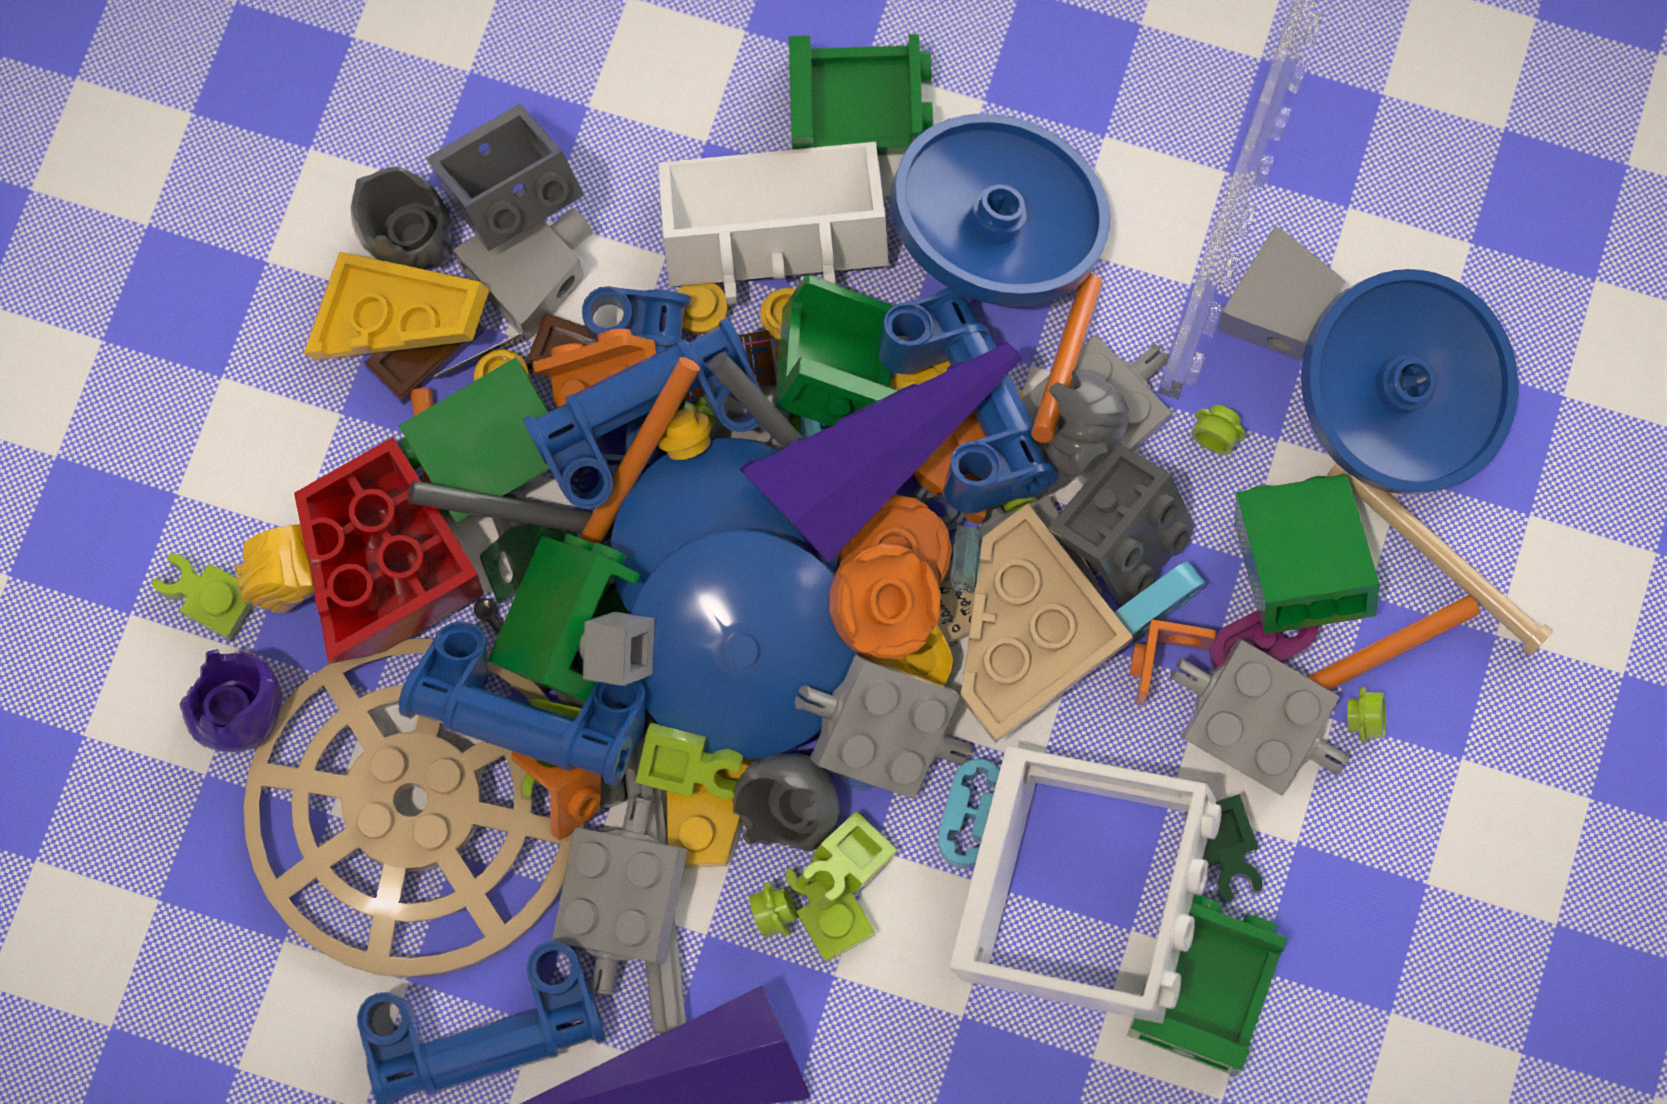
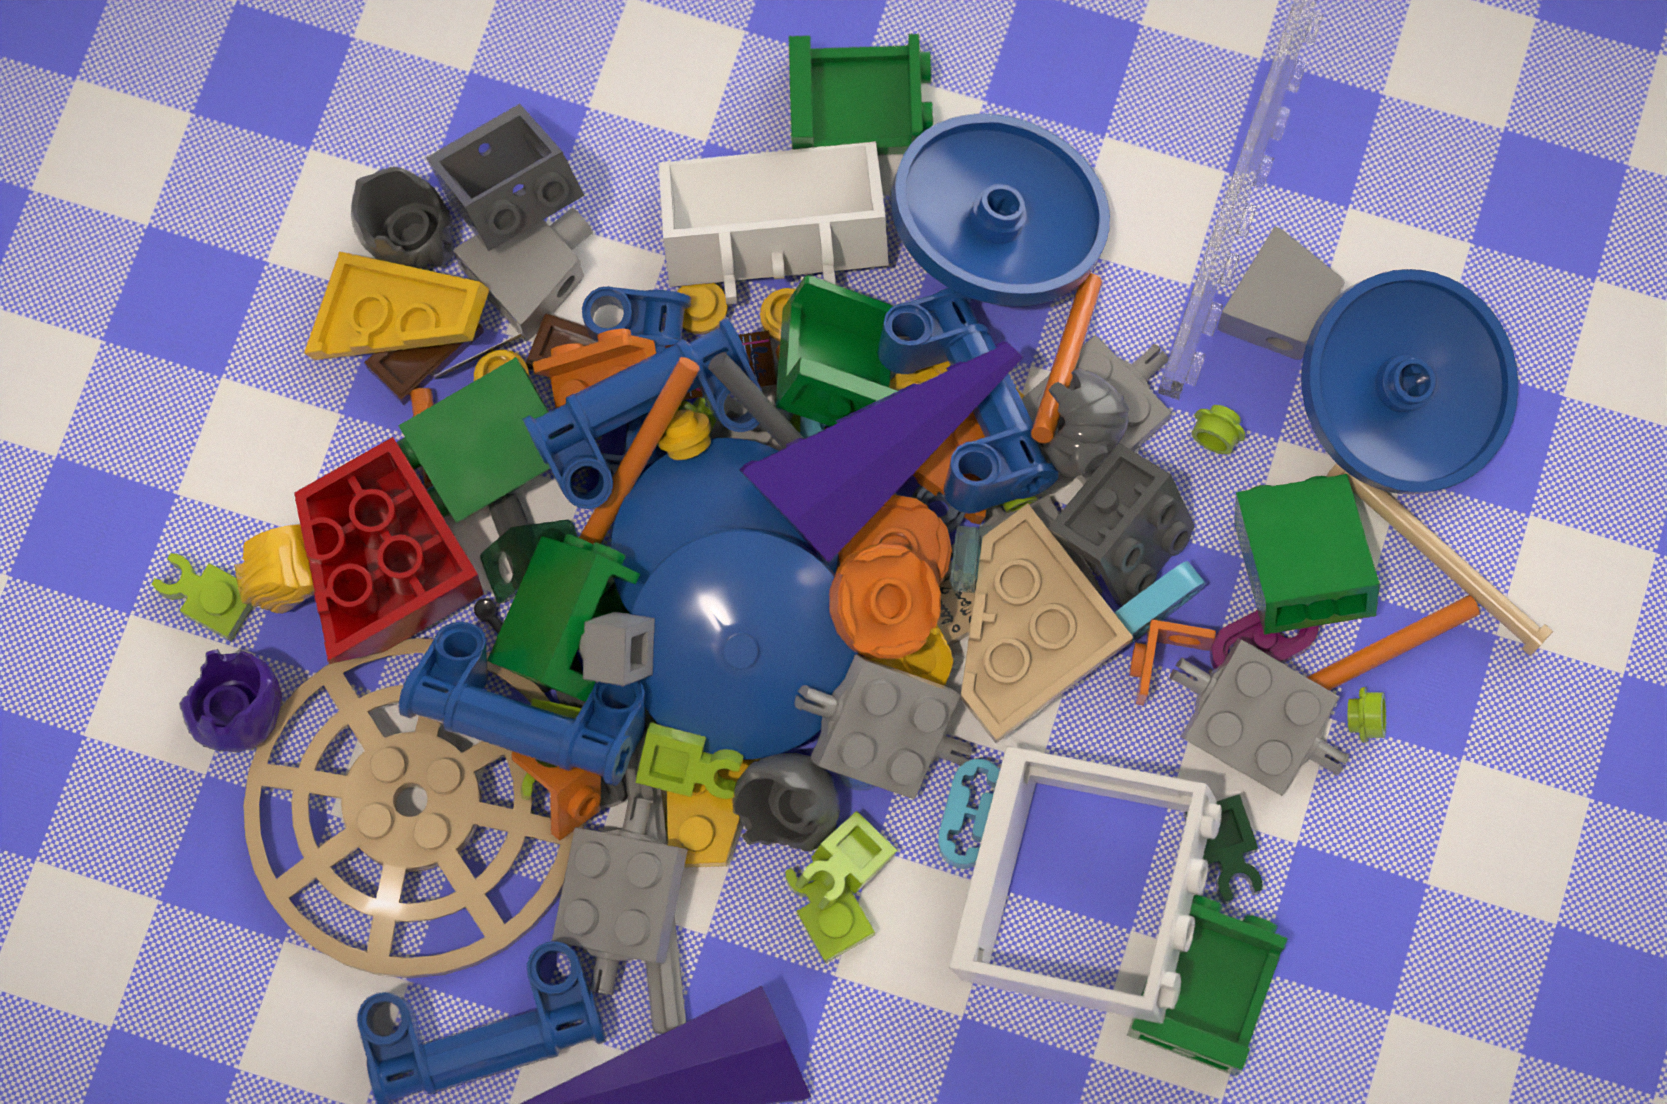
(499, 507): dark grey bar -> none
(773, 910): lime plate -> none

